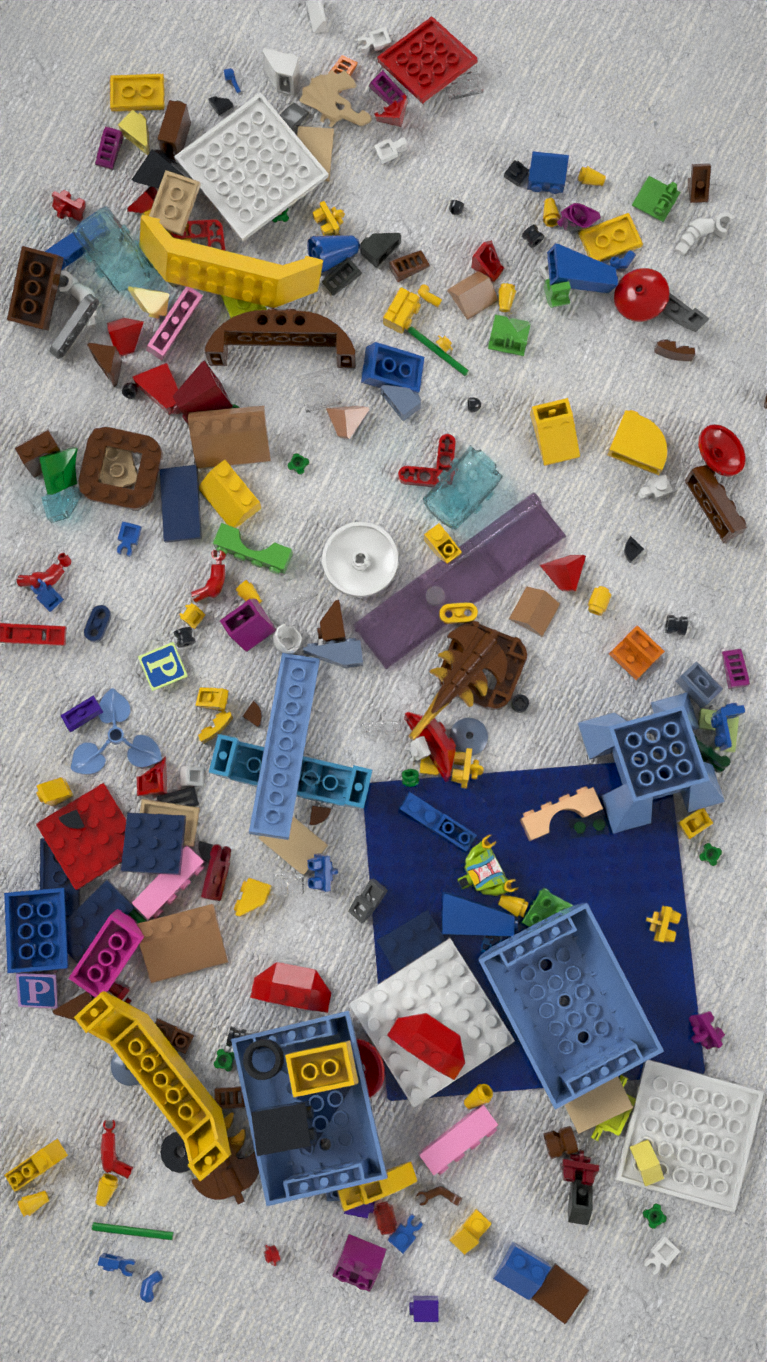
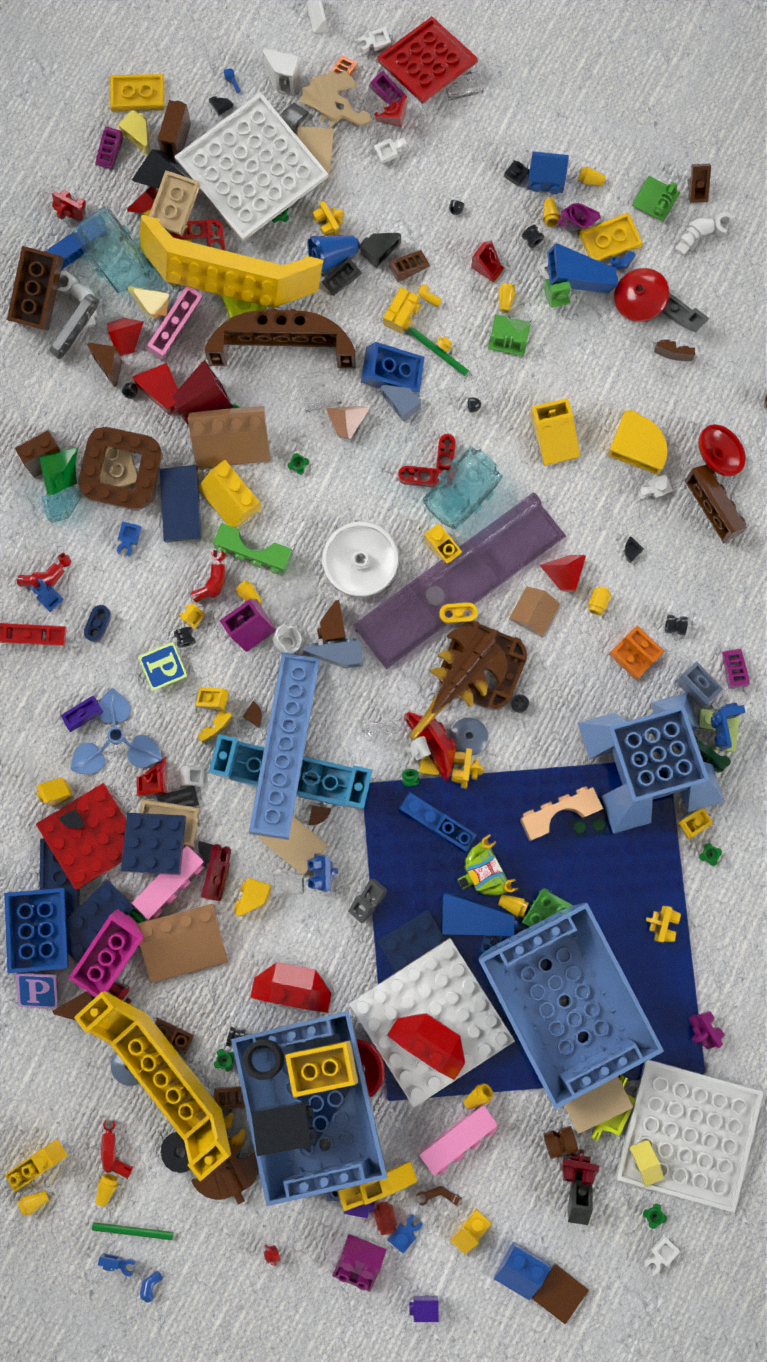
(473, 294): medium nougat slope -> none

